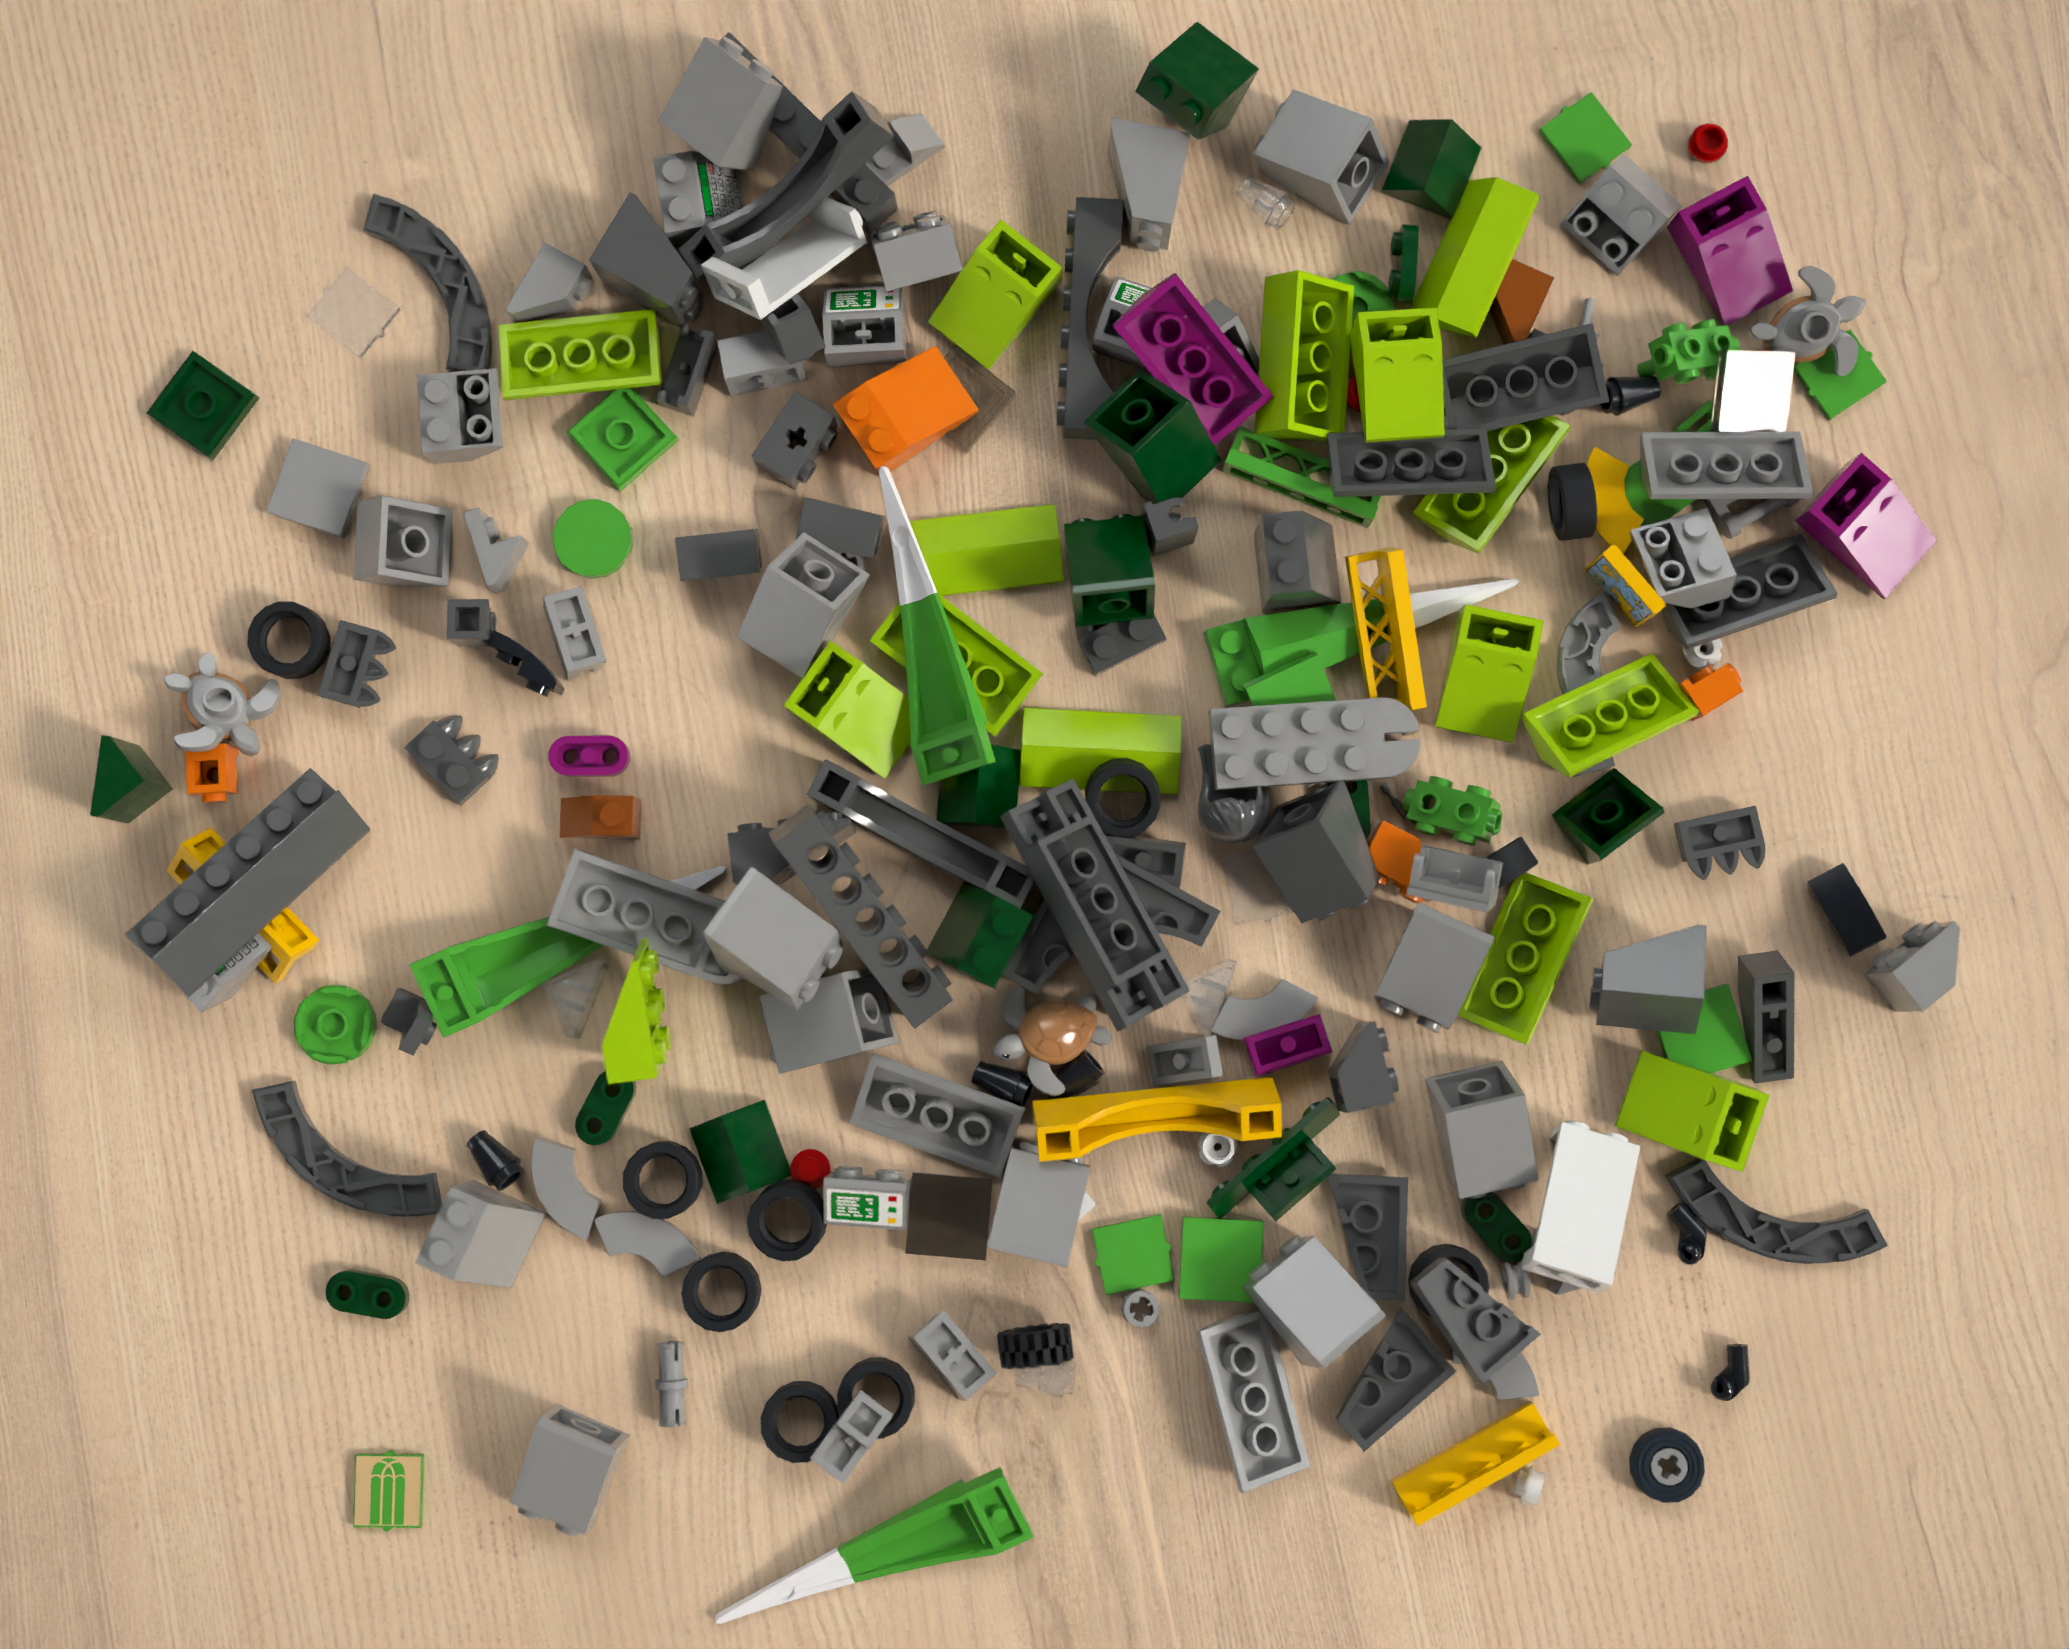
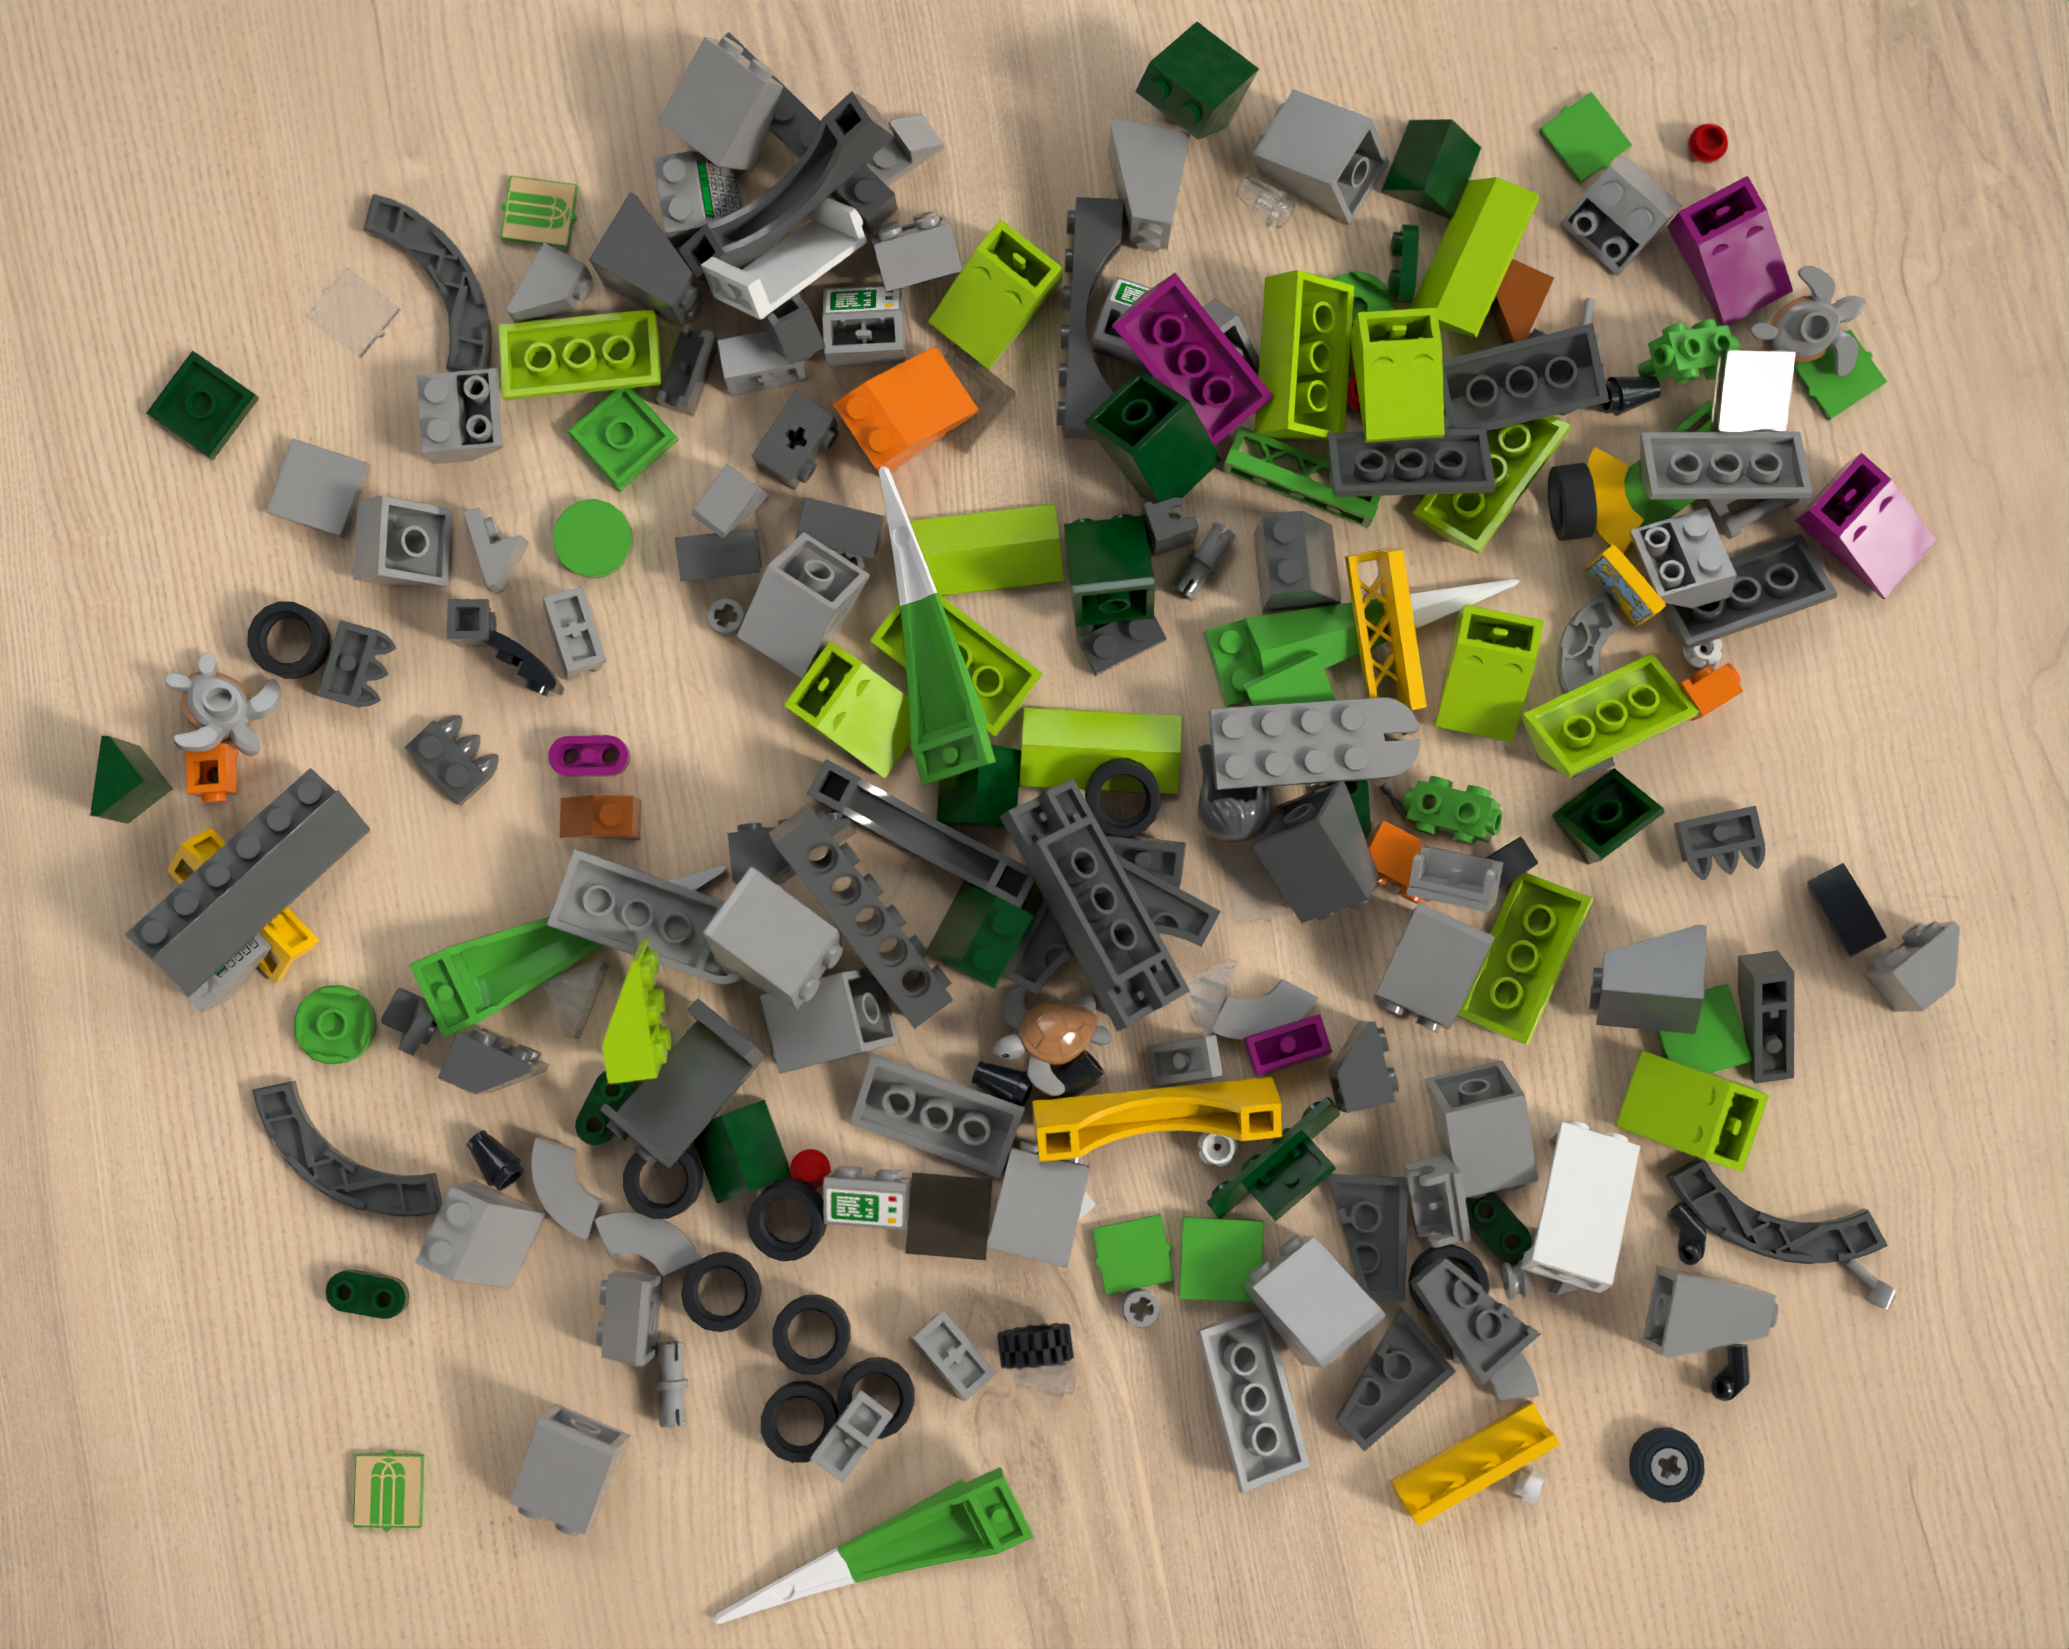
(485, 1064): none -> dark grey slope
(539, 212): none -> piece
(630, 1317): none -> light grey slope
(689, 1090): none -> dark grey panel
(721, 606): none -> light grey bush
(728, 501): none -> light grey slope
(782, 1346): none -> black tyre
(1203, 561): none -> light grey pin
(1437, 1200): none -> light grey hinge
(1704, 1313): none -> light grey slope
(1881, 1294): none -> light grey hand

